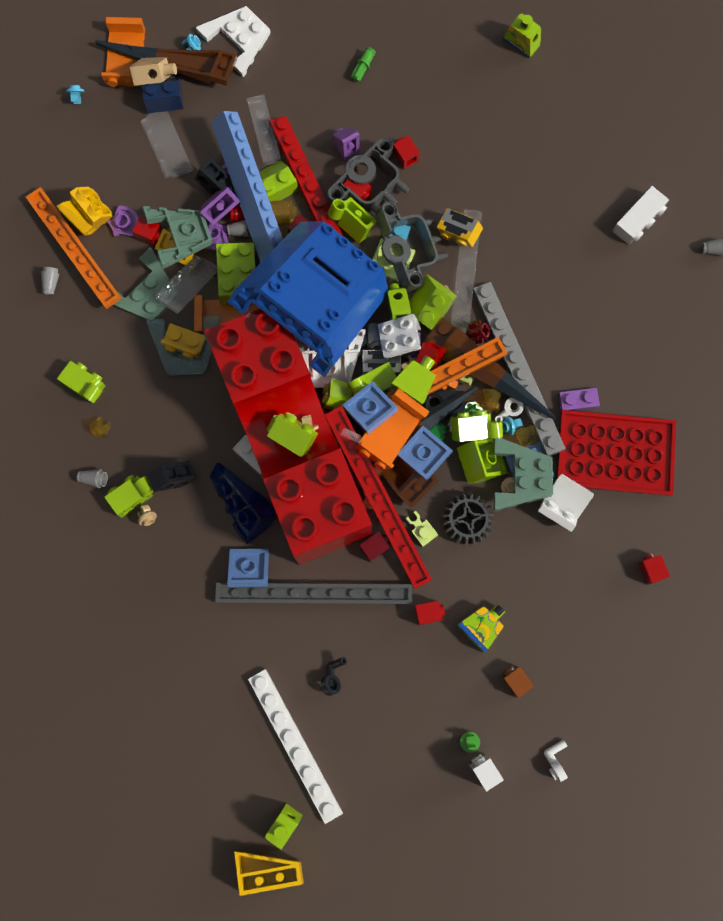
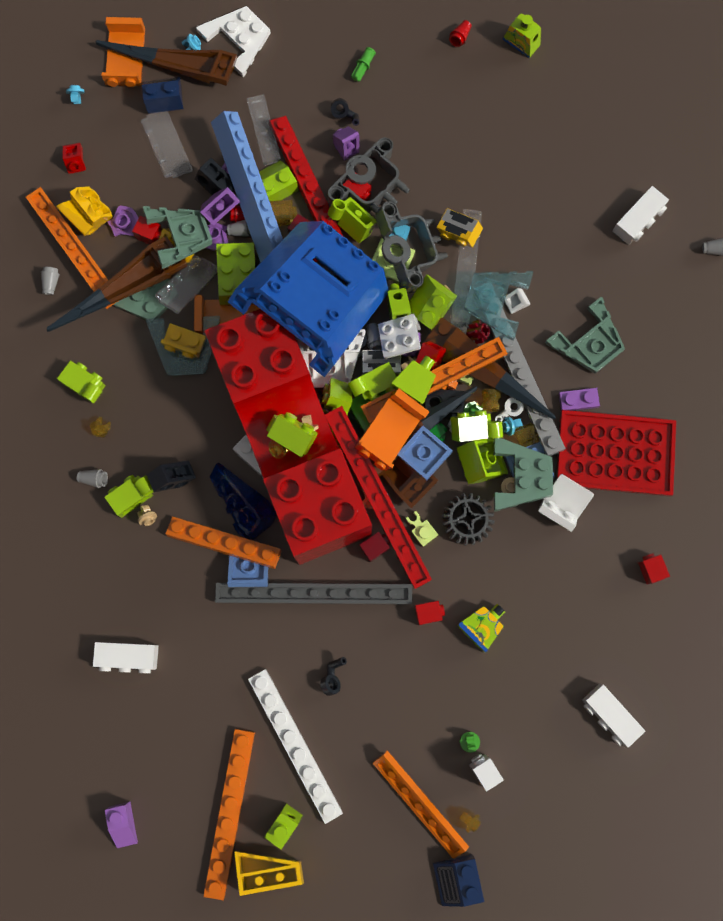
(73, 158): none -> red bracket
(121, 824): none -> medium lavender slope
(125, 657): none -> white brick
(136, 276): none -> reddish brown plate
(152, 70): tan torso -> none
(223, 542): none -> orange plate
(229, 814): none -> orange plate
(277, 450): none -> clear yellow plate
(344, 112): none -> black plate
(350, 435): clear tile -> none
(370, 407): medium blue plate -> none
(406, 151): red brick -> none
(420, 805): none -> orange plate
(458, 881): none -> dark blue slope
(460, 34): none -> red cone
(473, 823): none -> clear yellow plate
(488, 296): none -> clear light blue wing
(516, 300): none -> white slope
(517, 681): dark orange brick -> none
(556, 770): white plate -> none
(596, 346): none -> sand green wing
(613, 716): none -> white brick

